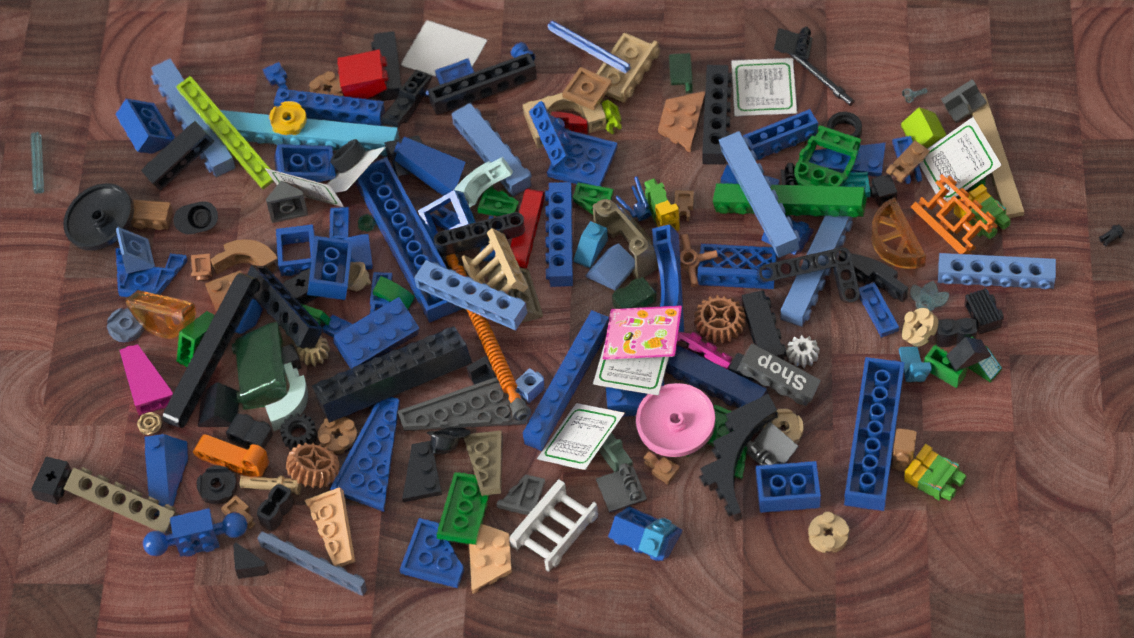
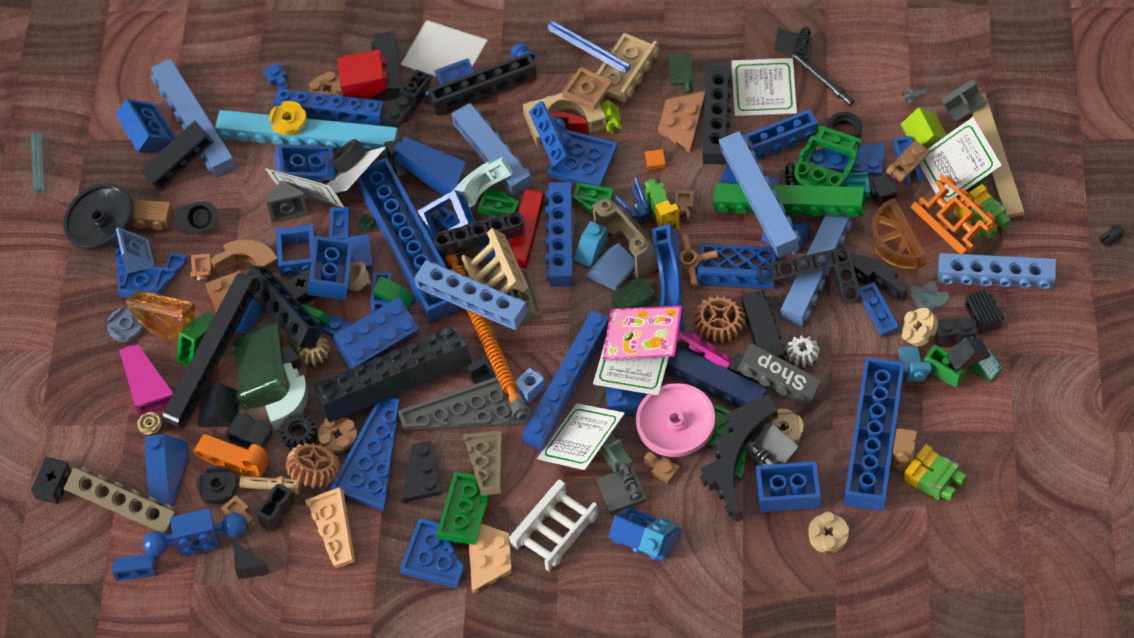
(134, 567): none -> blue panel
(225, 131): lime plate -> none
(307, 560): sand blue plate -> none
(447, 439): black piece -> none
(523, 496): dark grey wing -> none
(655, 159): none -> orange tile

